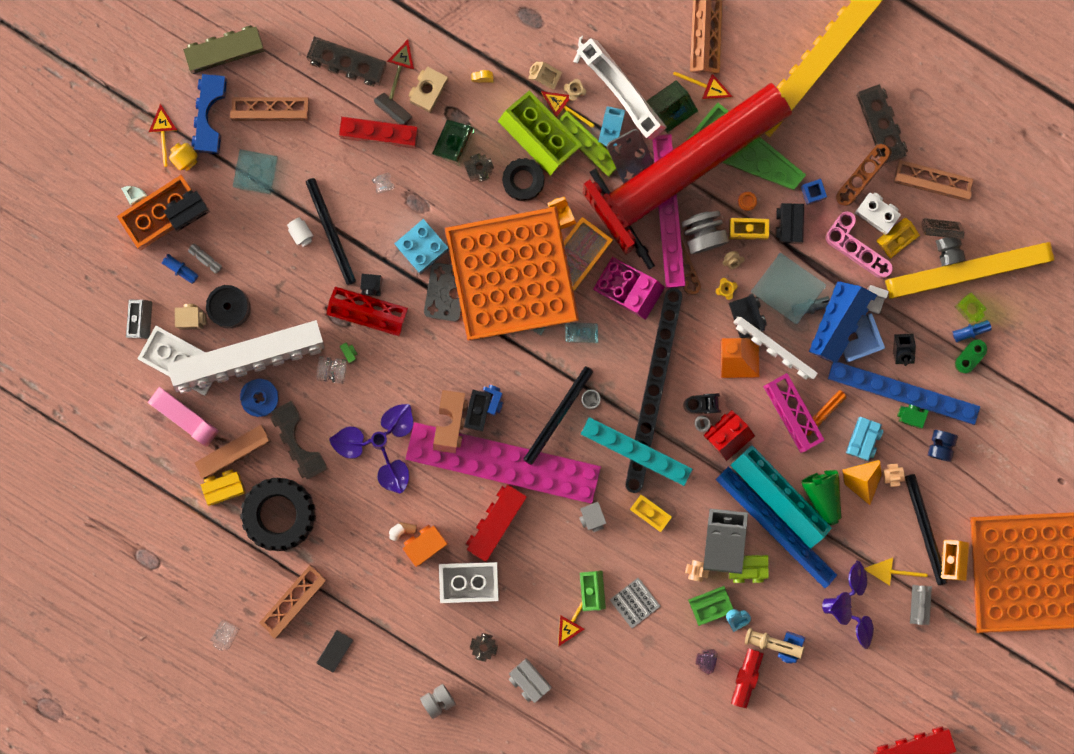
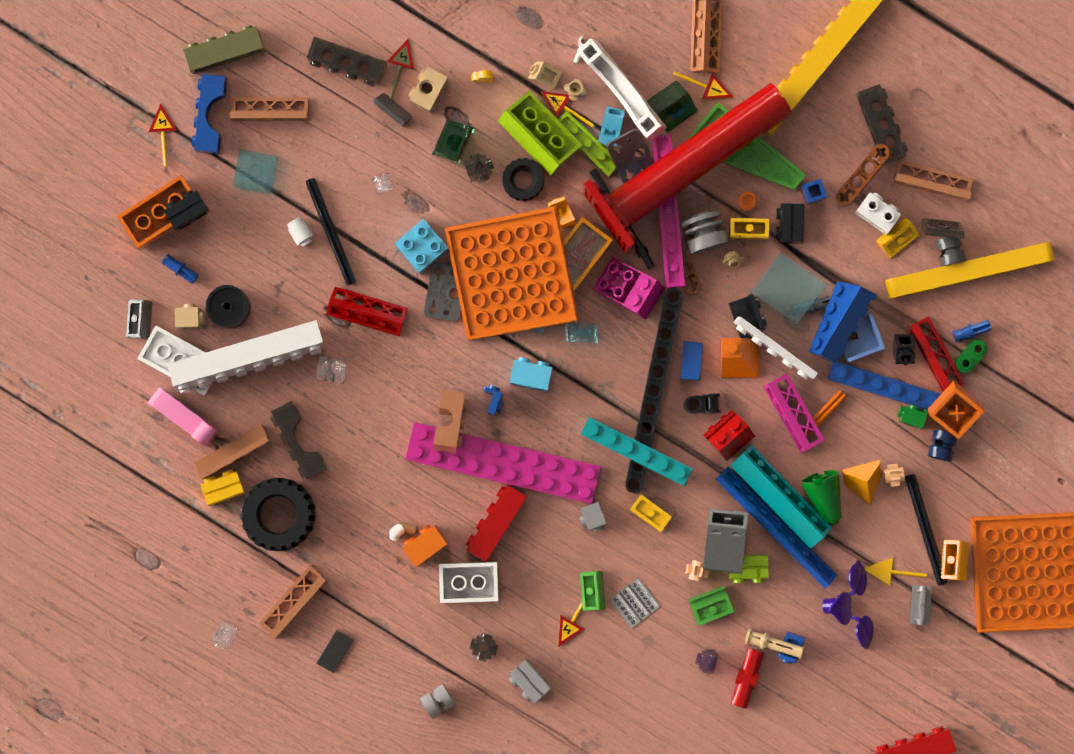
(133, 194): light aqua tile -> none
(183, 156): yellow head -> none
(205, 258): light grey axle -> none
(264, 407): blue plate -> none
(349, 352): bright green plate -> none
(349, 444): dark purple plant -> none
(371, 284): black brick -> none
(378, 131): red arch -> none
(477, 410): black brick -> none
(531, 375): none -> medium azure brick
(558, 415): black axle -> none
(590, 399): light grey wheel -> none
(691, 361): none -> blue slope
(706, 422): light grey hinge -> none
(721, 289): yellow plate -> none
(738, 619): medium azure tile -> none
(861, 249): bright pink beam -> none
(864, 439): medium azure brick -> none
(876, 305): white panel -> none
(929, 355): none -> red fence
(956, 410): none -> orange brick
(962, 306): clear neon green brick -> none

